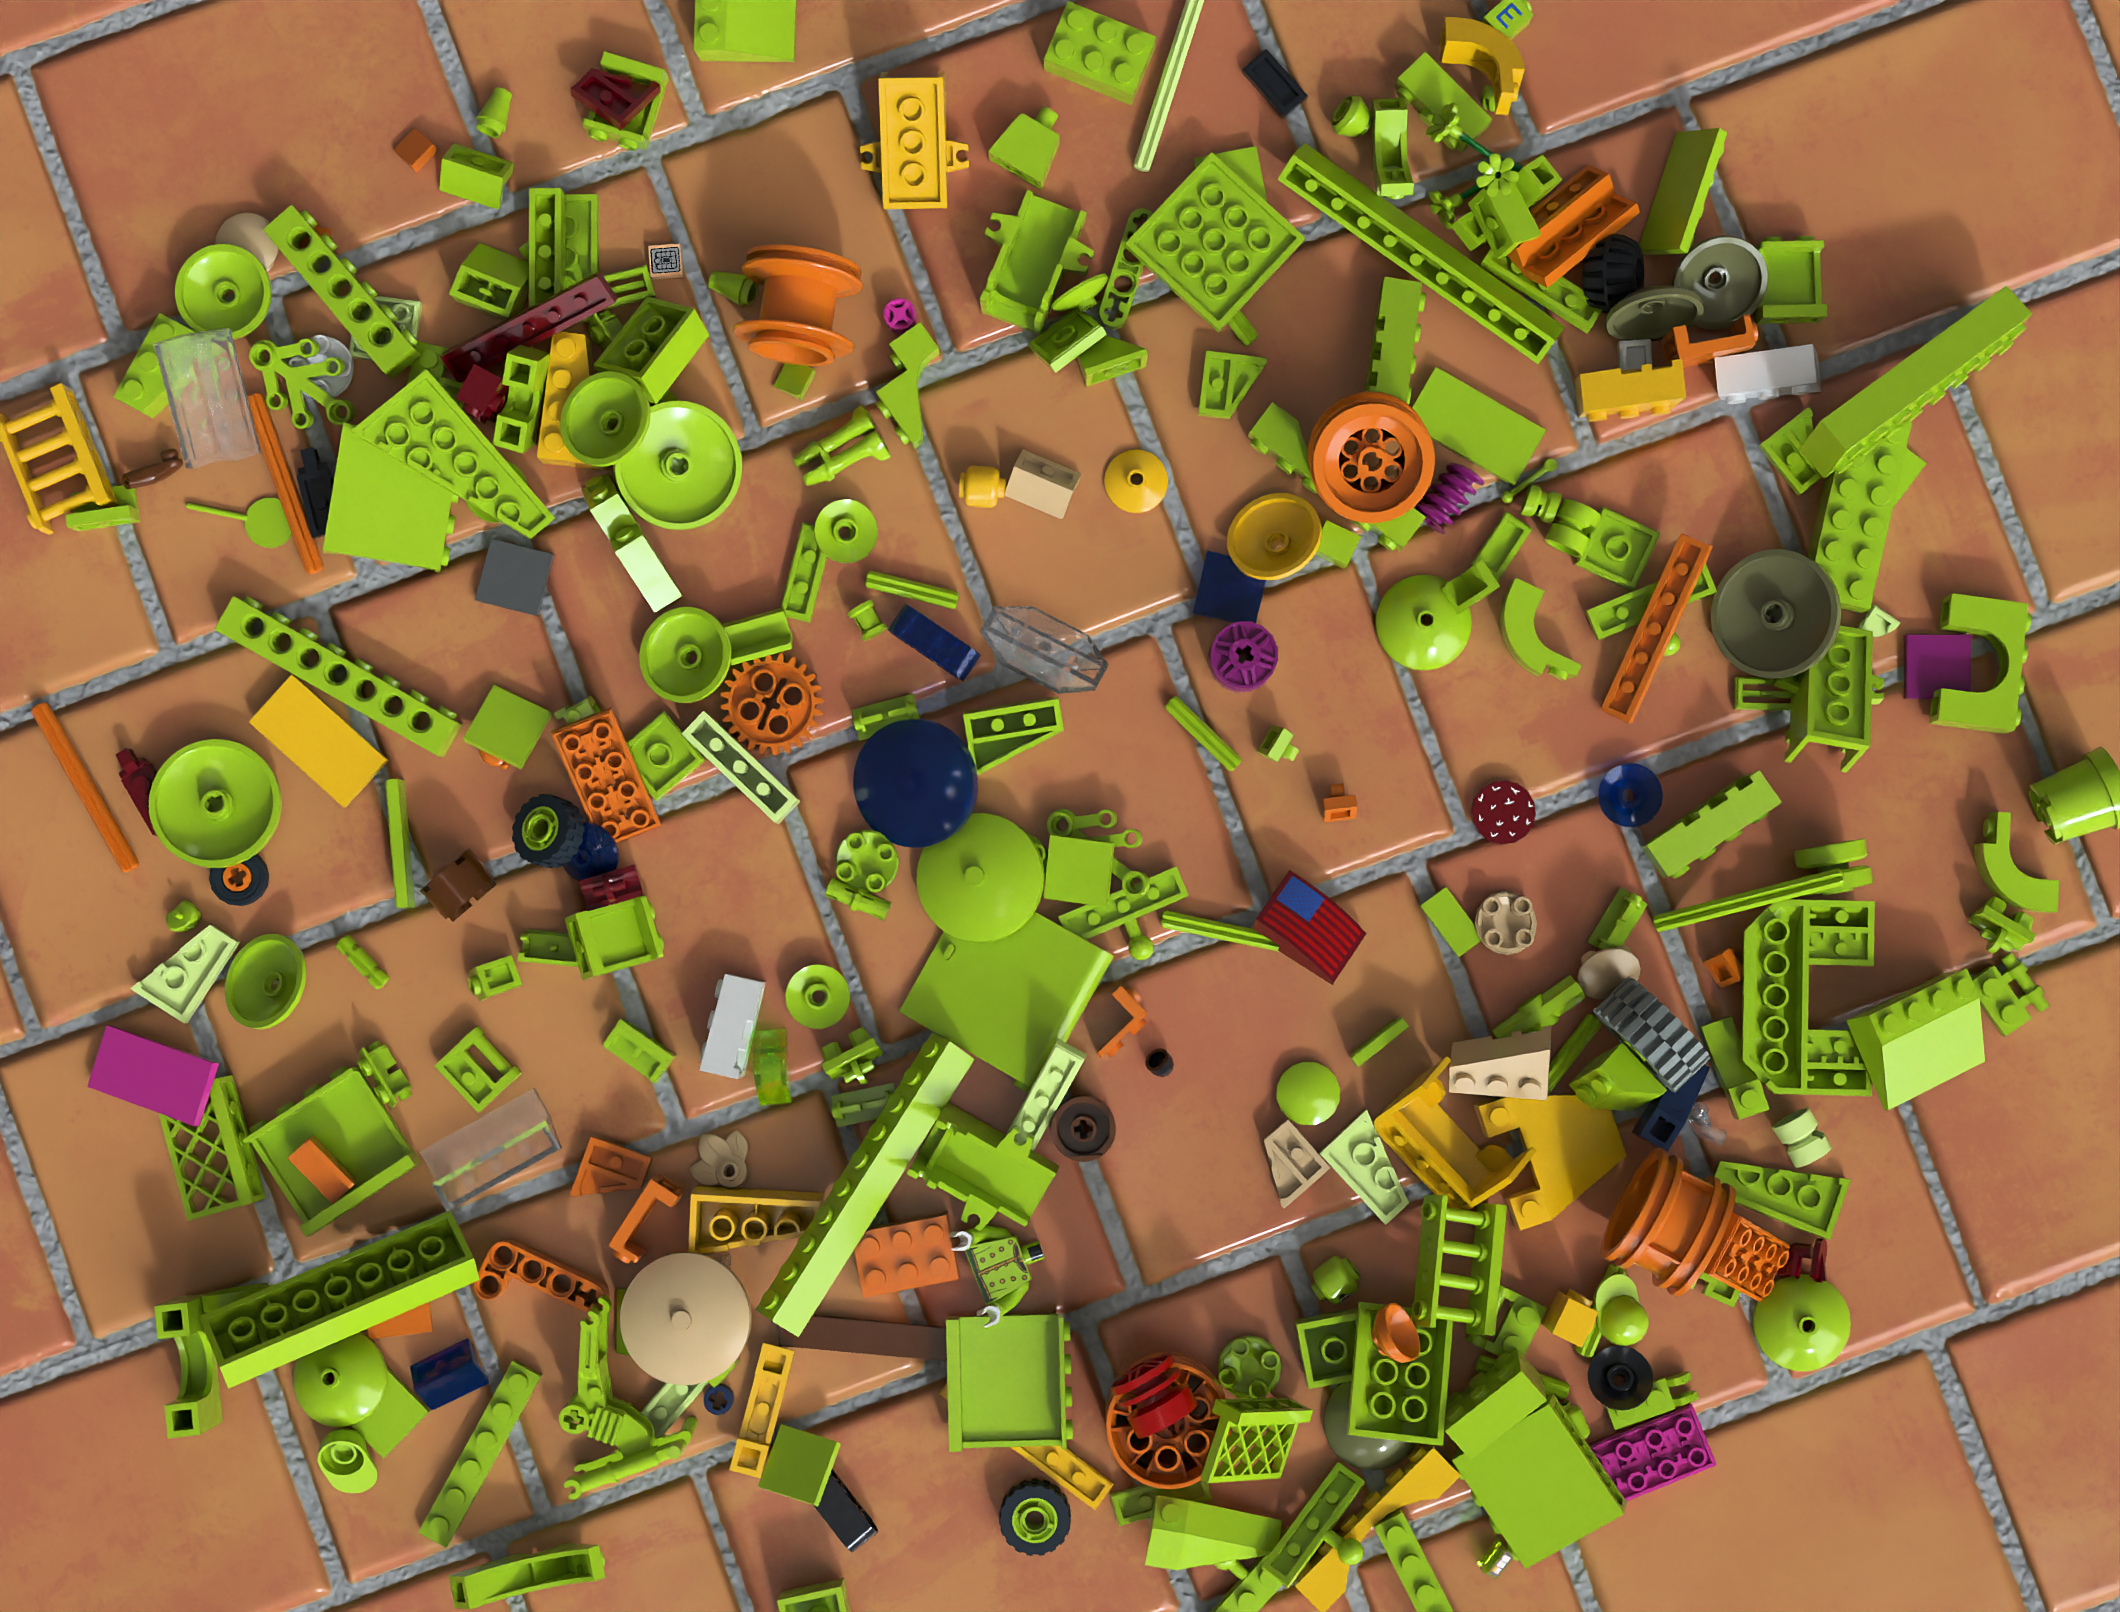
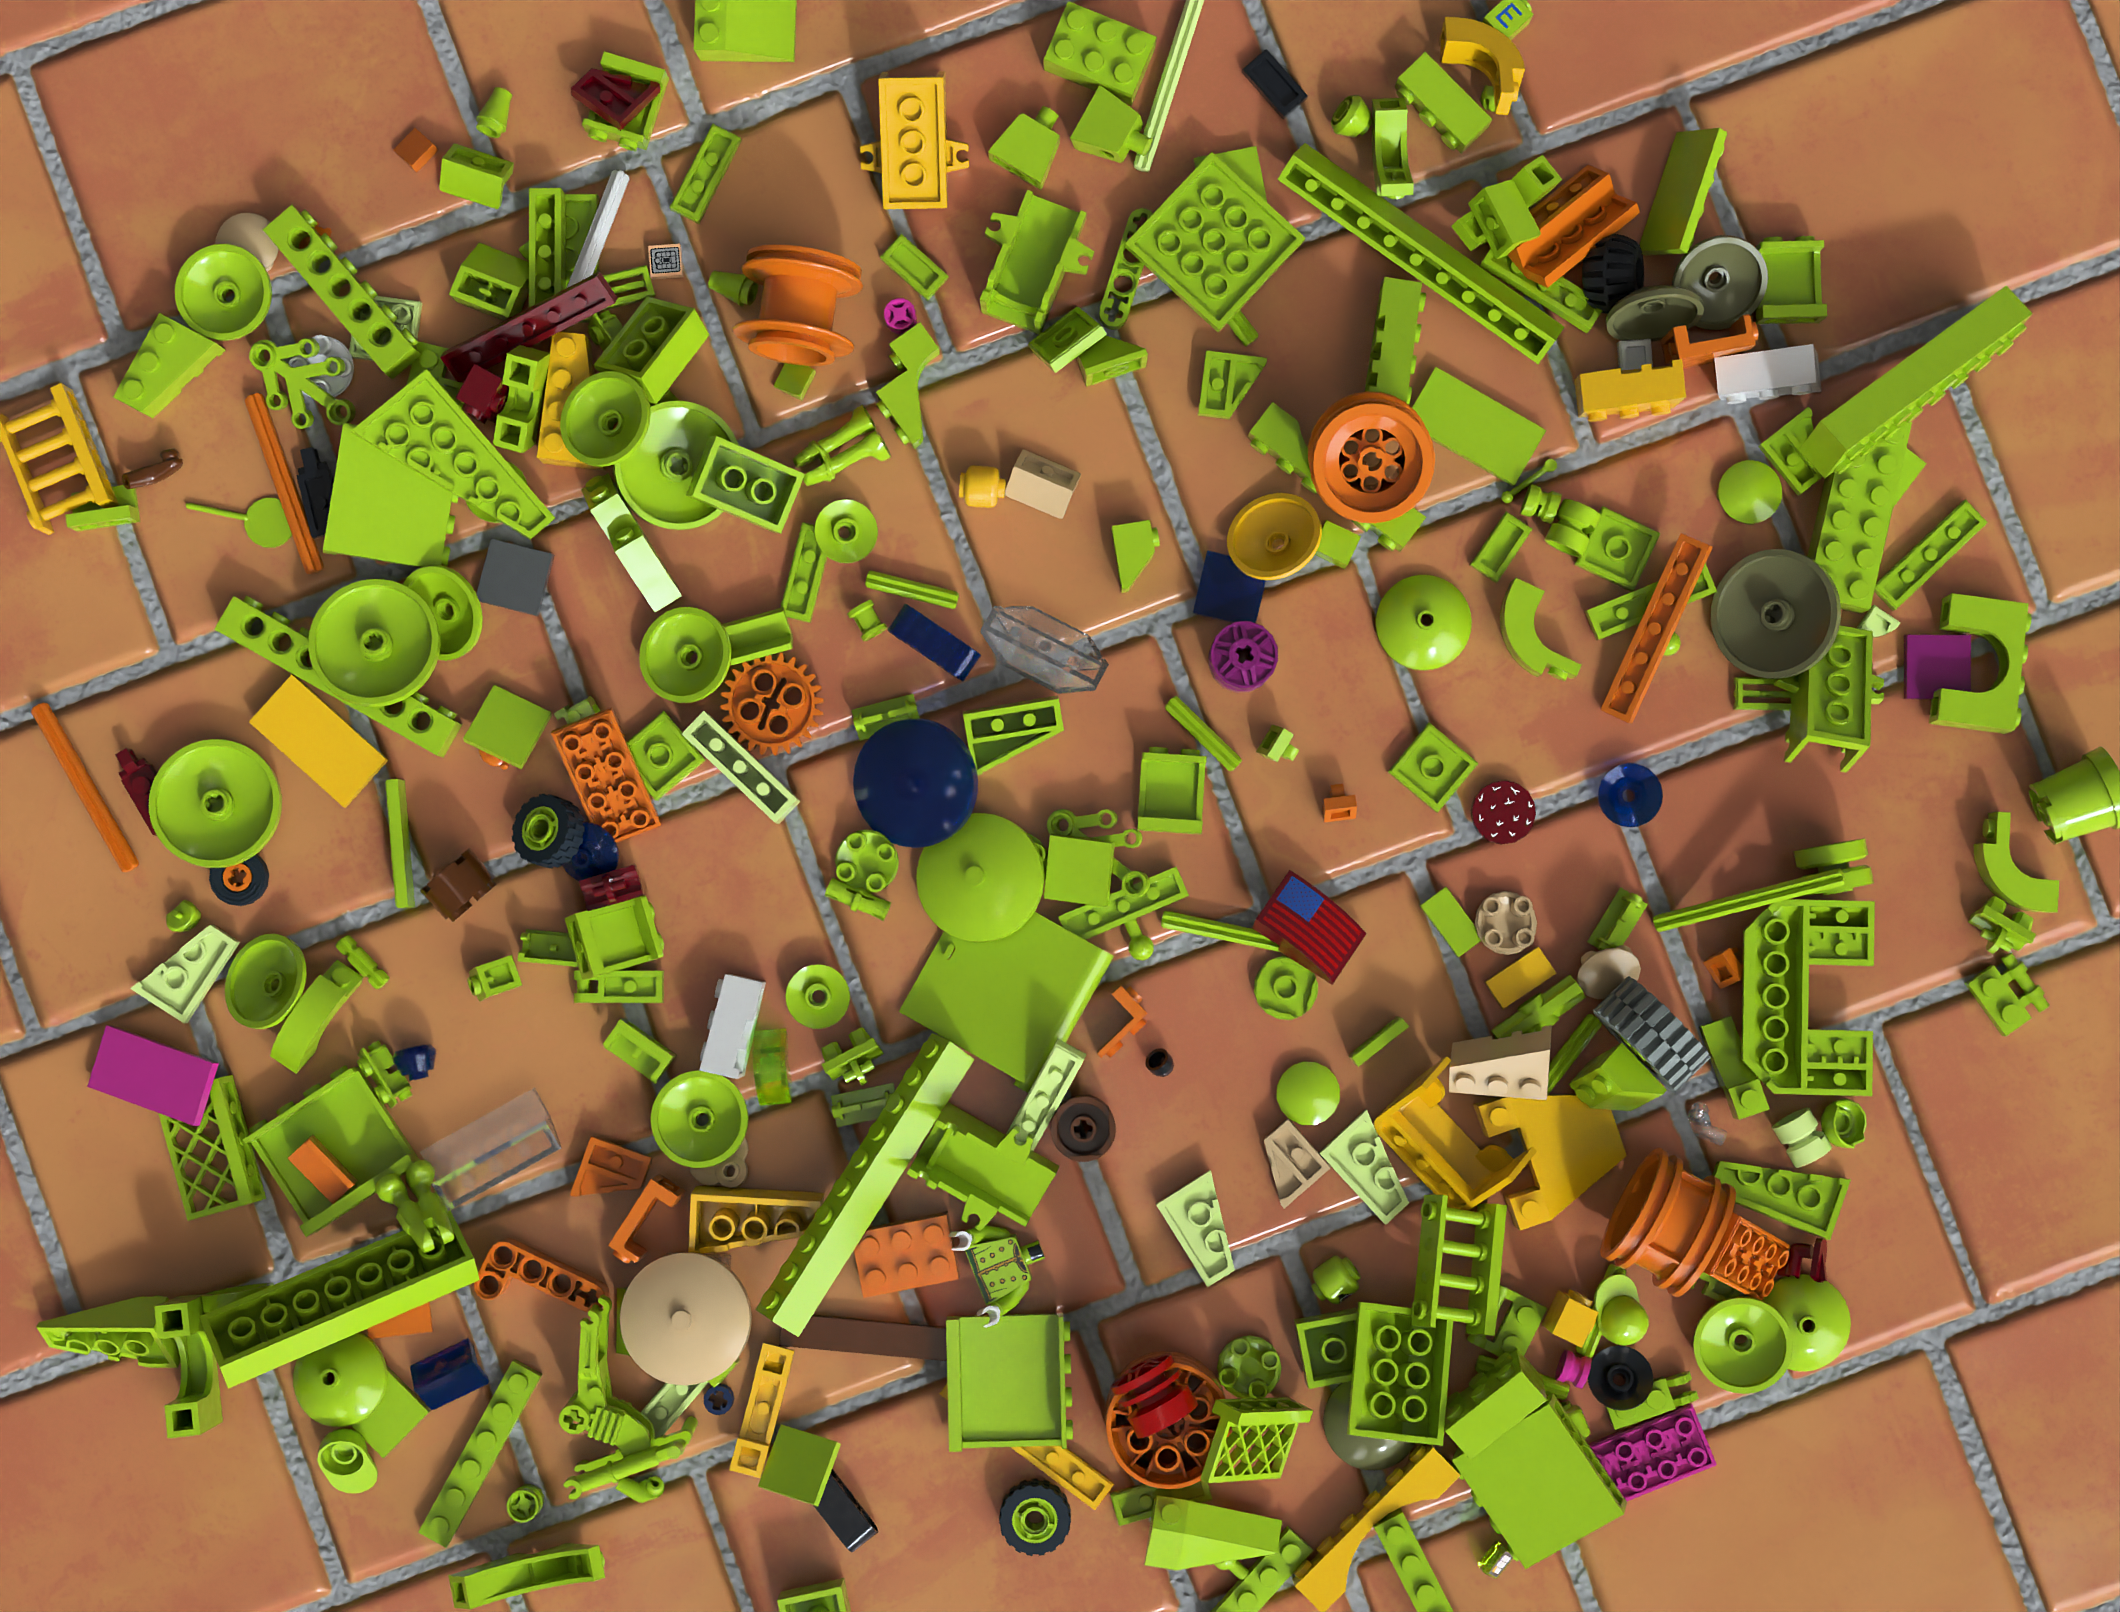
(115, 1330): none -> lime wedge
(207, 397): clear slope -> none
(312, 1014): none -> lime arch
(374, 642): none -> lime dish
(415, 1061): none -> clear blue cone
(418, 1216): none -> lime piece
(445, 588): none -> lime dish
(470, 1077): lime plate -> none
(522, 1508): none -> lime wheel
(600, 227): none -> white axle
(622, 987): none -> lime plate
(641, 1491): none -> lime arm
(676, 1116): none -> lime dish
(705, 173): none -> lime tile
(745, 484): none -> lime brick
(914, 267): none -> lime tile
(1081, 295): lime dish -> none
(1110, 129): none -> lime torso
(1133, 550): none -> lime slope
(1136, 497): yellow dish -> none
(1171, 791): none -> lime panel
(1199, 1227): none -> yellowish green wing
(1285, 988): none -> lime tile
(1315, 1526): lime plate -> none
(1396, 1334): orange piece -> none
(1432, 767): none -> lime tile
(1447, 495): magenta piece -> none
(1470, 587): lime panel -> none
(1496, 174): lime plant -> none
(1520, 977): none -> yellow tile
(1573, 1369): none -> dark pink wheel
(1668, 1113): dark blue slope -> none
(1711, 823): lime wedge -> none
(1747, 1365): none -> lime dish
(1750, 492): none -> lime dish
(1844, 1123): none -> lime hair
(1921, 1037): lime slope -> none
(1929, 555): none -> lime tile

